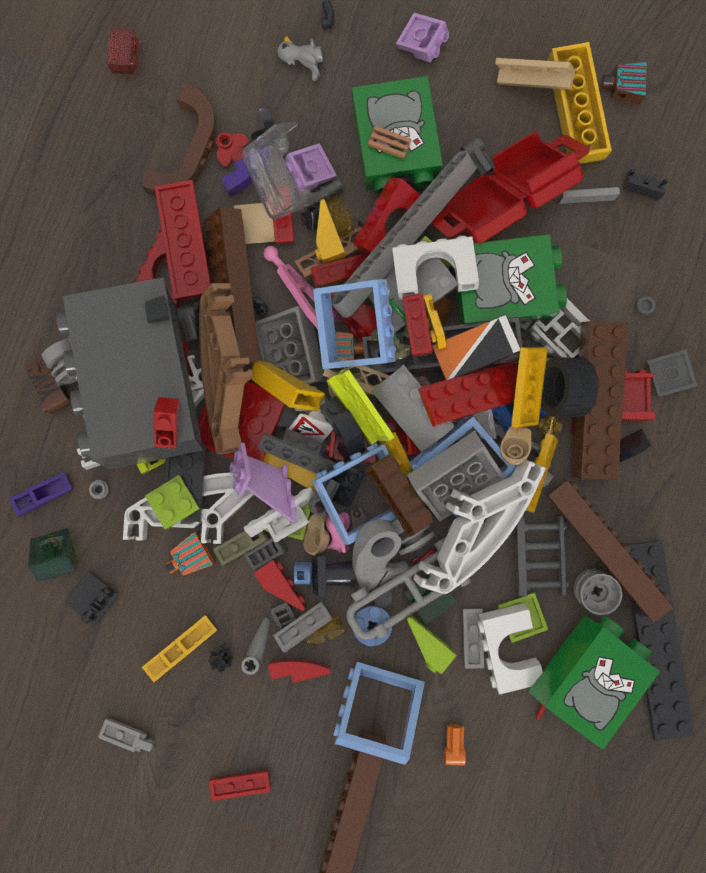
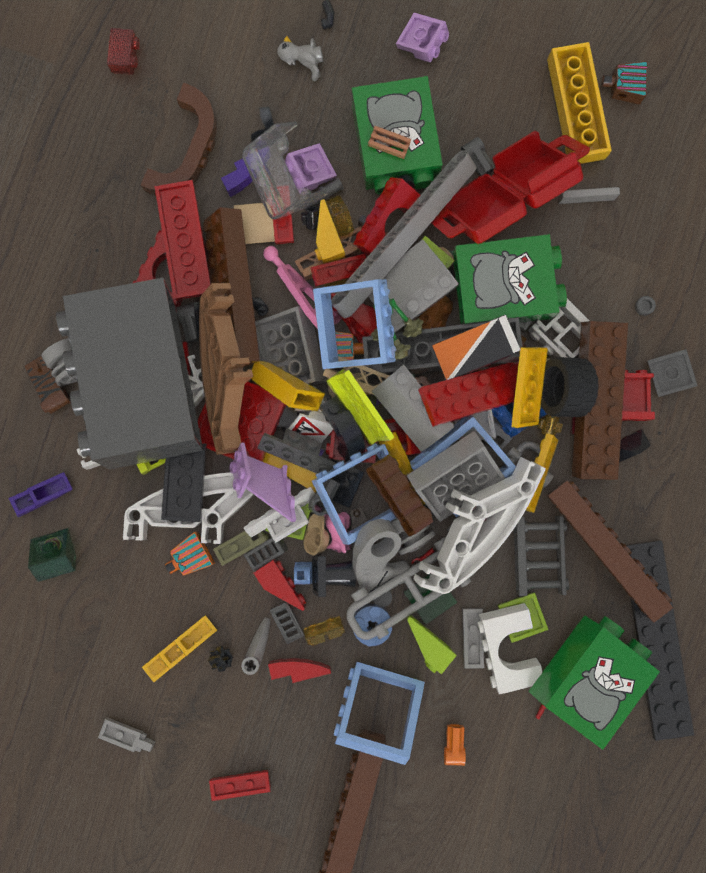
(91, 598): black hinge -> none
(93, 489): light grey plate -> none
(157, 309): black slope -> none
(166, 422): red slope -> none
(172, 502): lime plate -> none
(231, 151): red plate -> none
(302, 627): light grey tile -> none
(417, 324): red plate -> none
(436, 333): yellow wing -> none
(456, 251): white arch -> none
(516, 442): tan cap -> none
(535, 73): tan fence -> none
(607, 595): light grey wheel -> none
(644, 185): black hinge -> none

